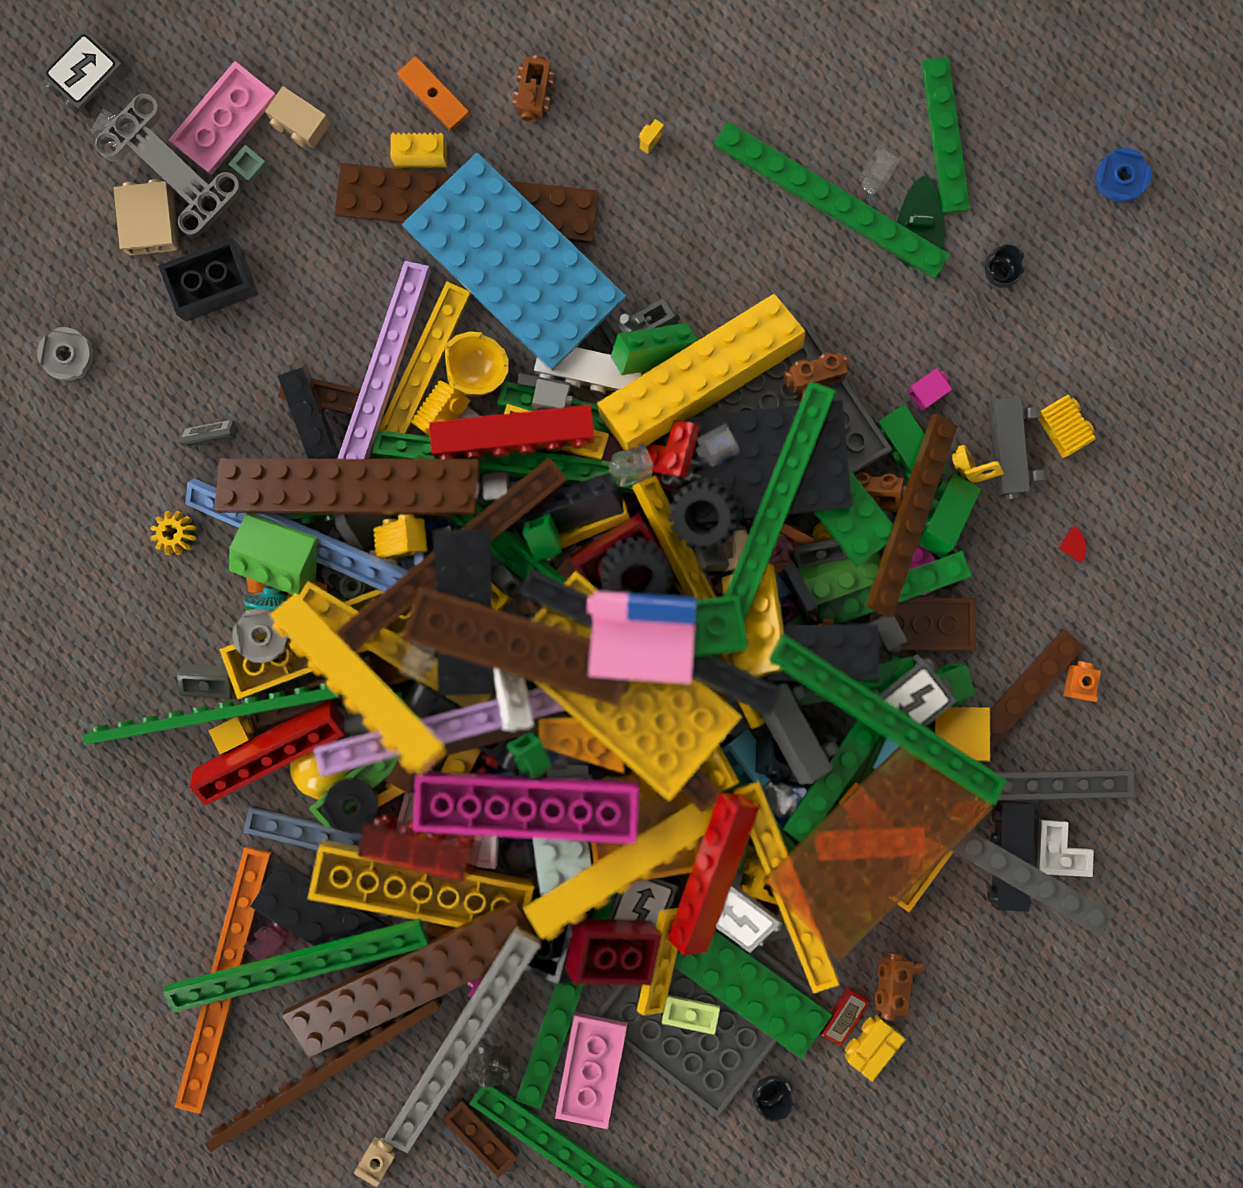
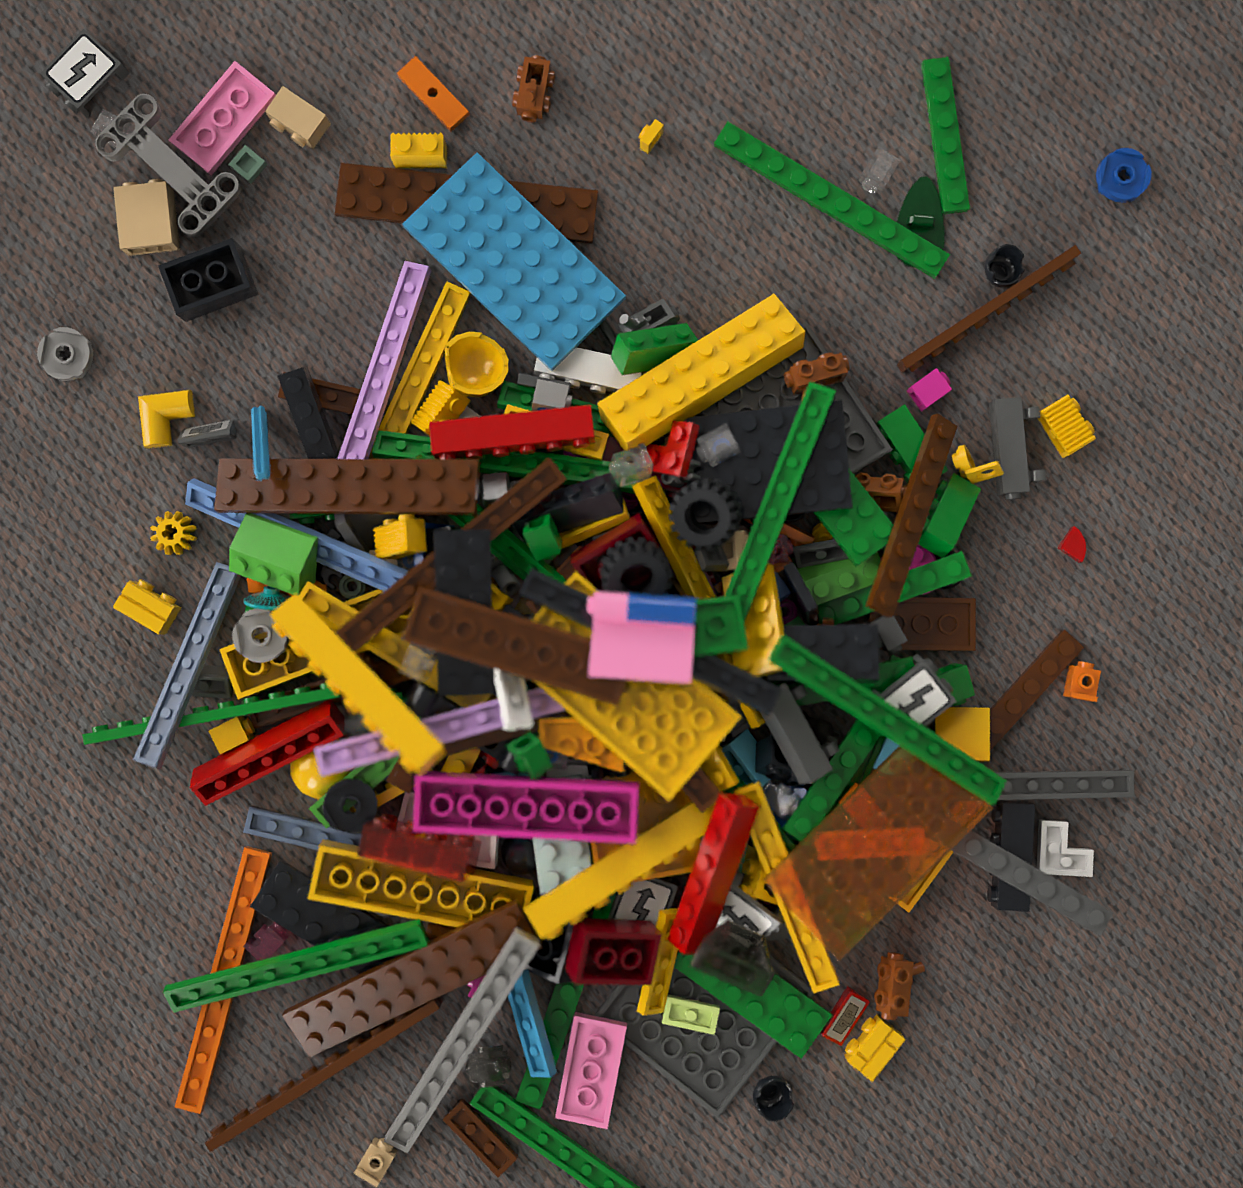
(147, 606): none -> yellow brick
(158, 410): none -> yellow brick
(187, 667): none -> sand blue tile
(260, 443): none -> dark azure axle
(531, 1028): none -> dark azure plate
(735, 957): none -> clear smoke wedge
(998, 305): none -> reddish brown plate

